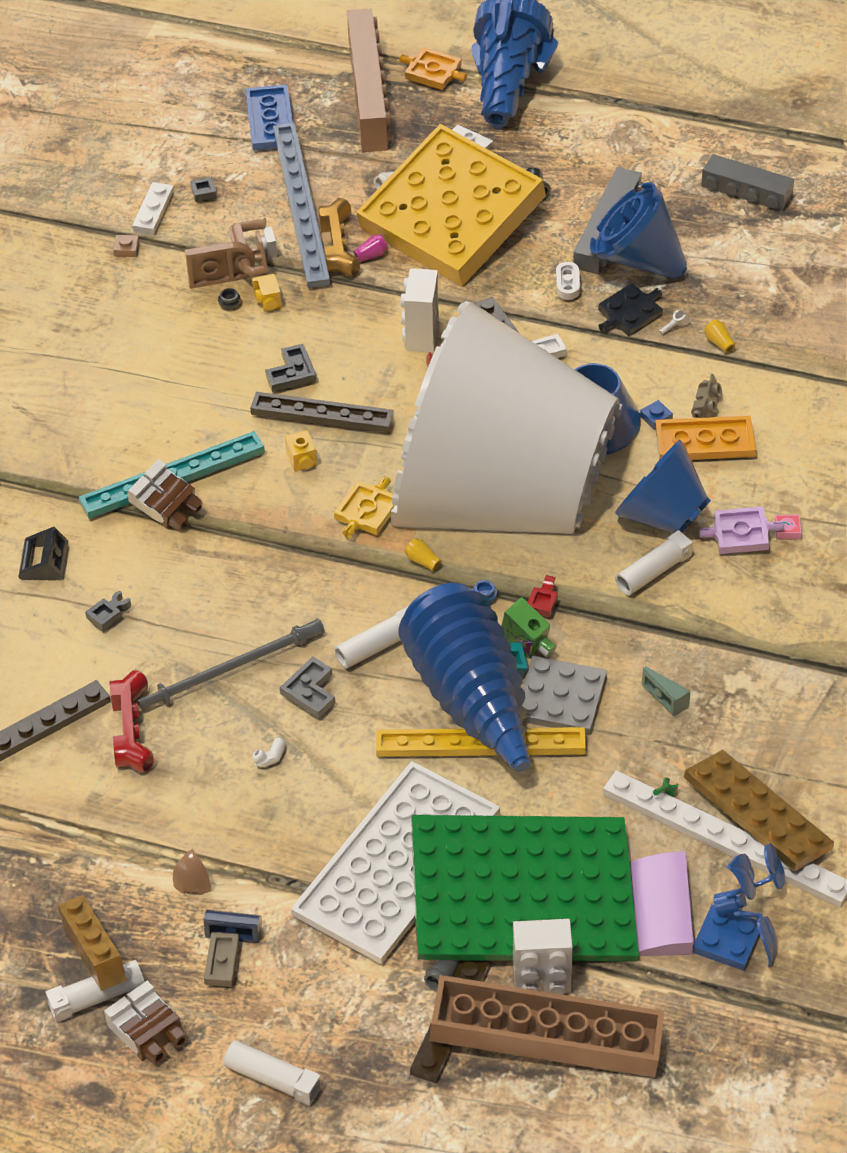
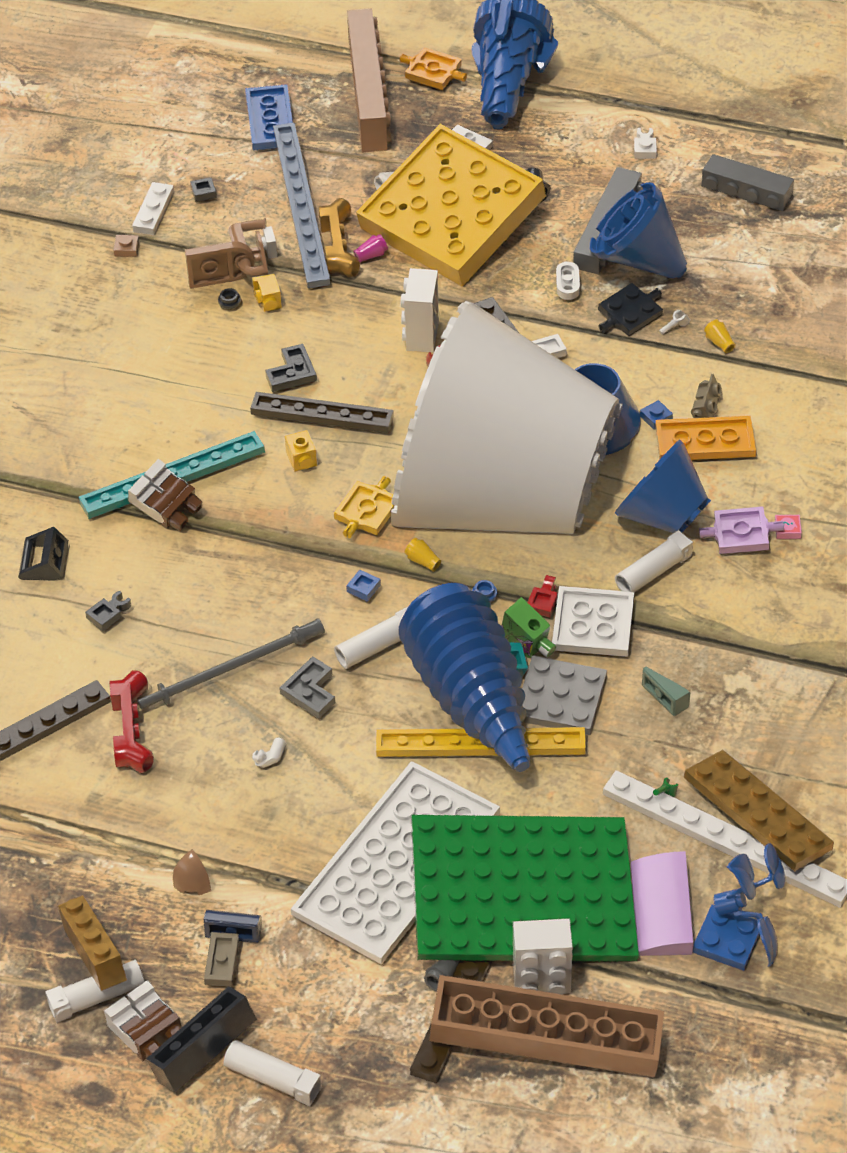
(201, 1039): none -> black brick
(363, 585): none -> plate
(593, 621): none -> white plate
(644, 145): none -> white plate

